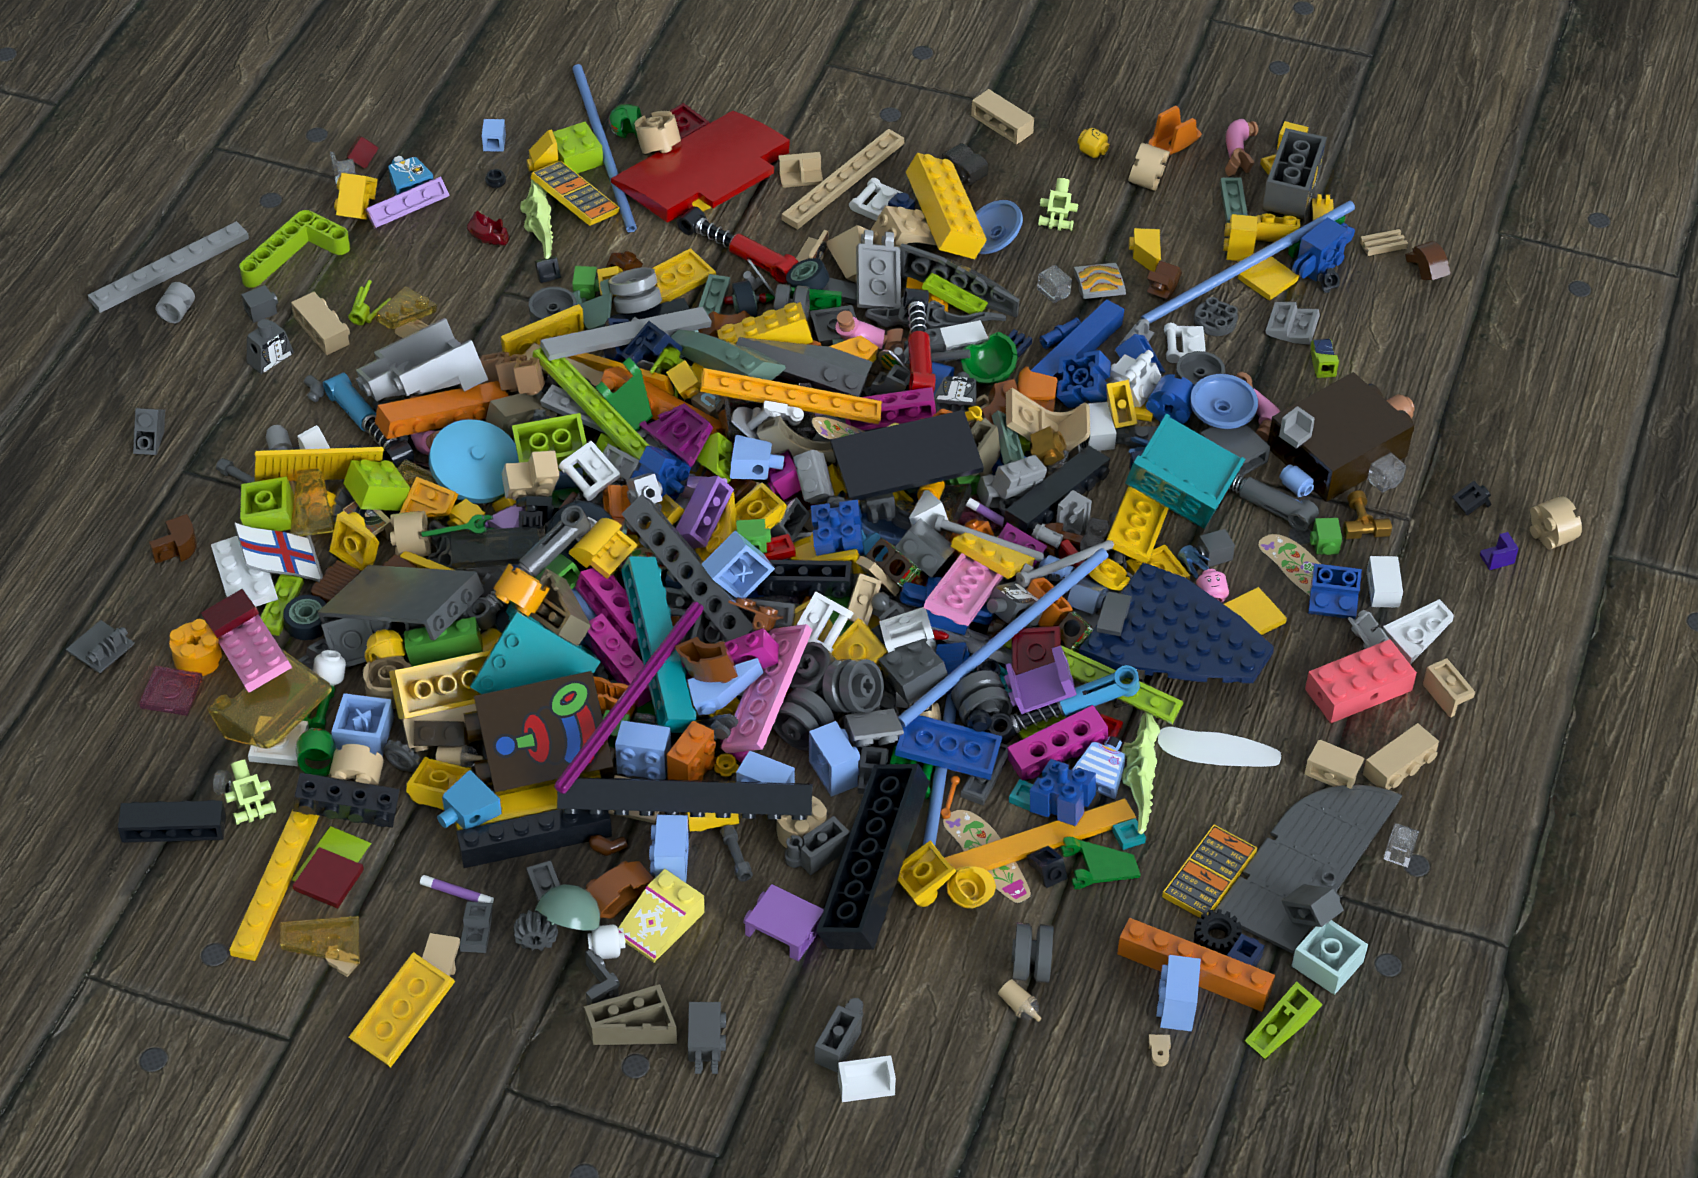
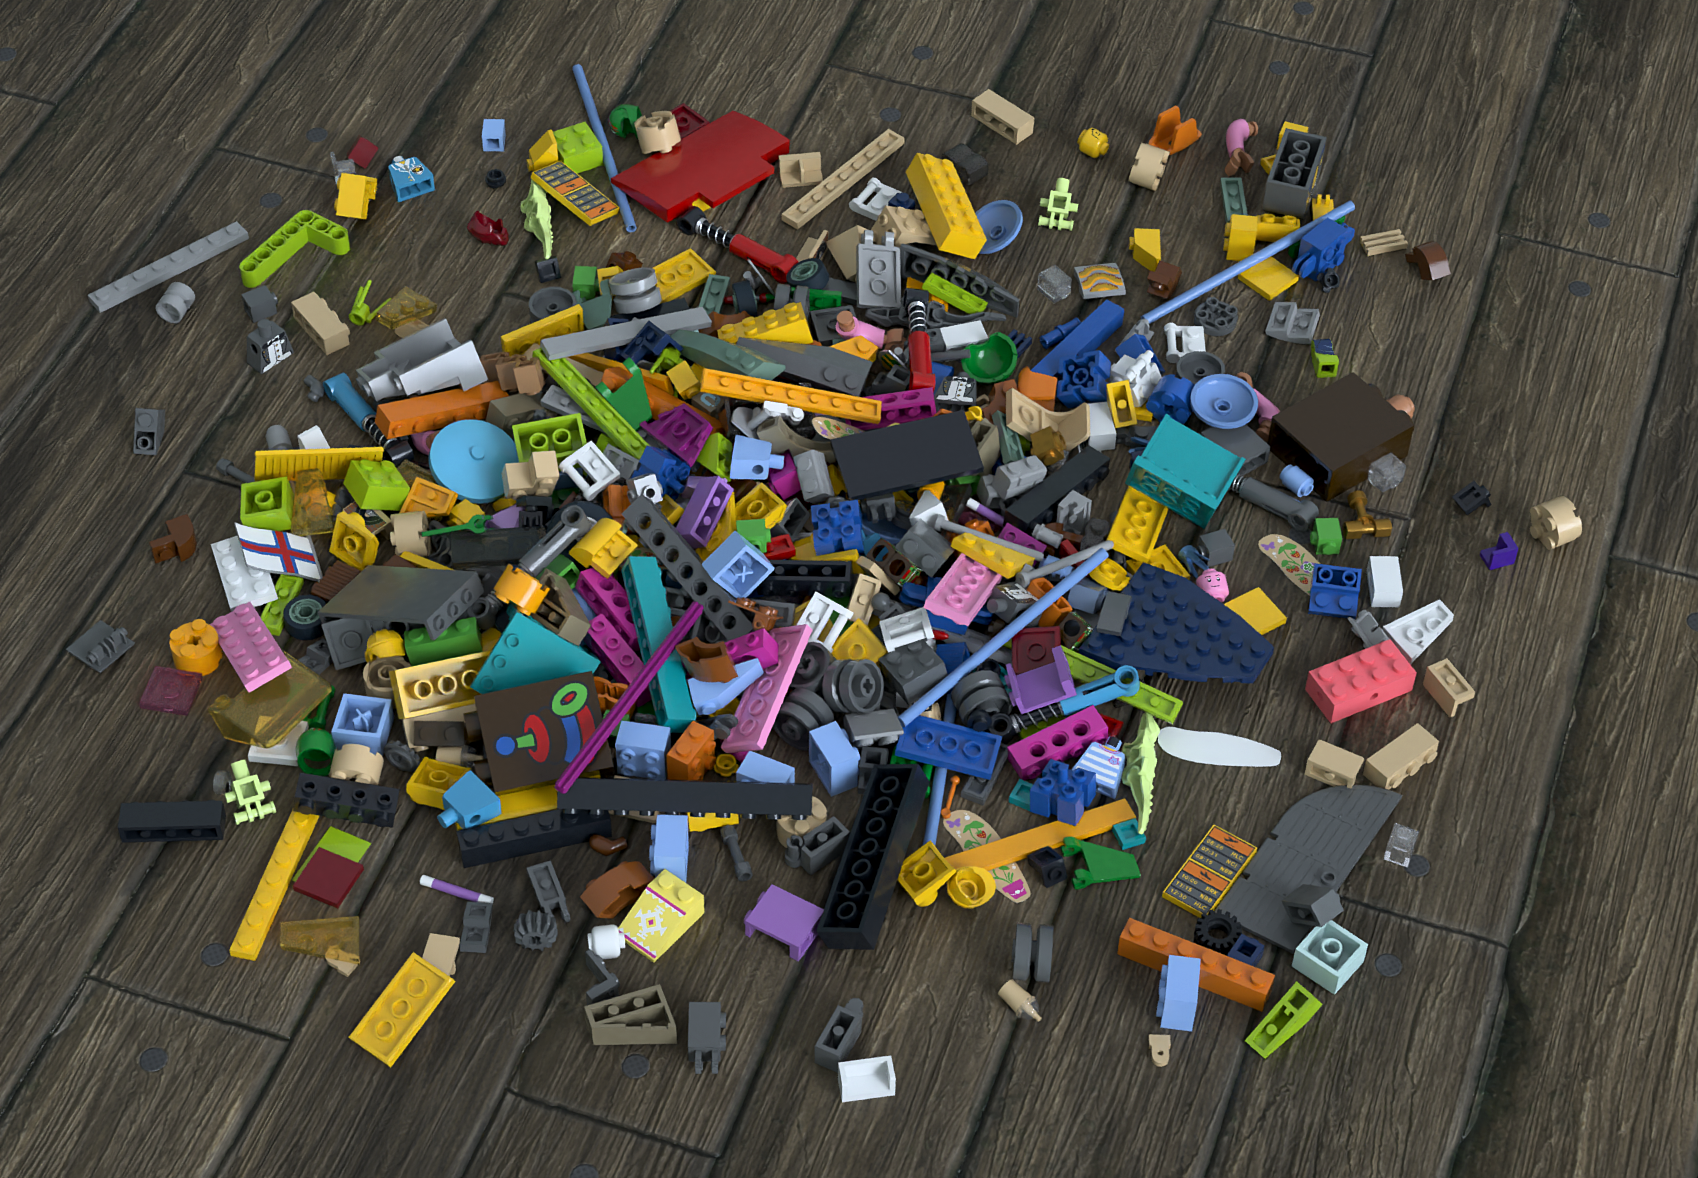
(230, 613): dark red tile -> none
(330, 666): white head -> none
(407, 202): lavender tile -> none
(570, 907): sand green cylinder -> none
(1296, 427): light grey panel -> none

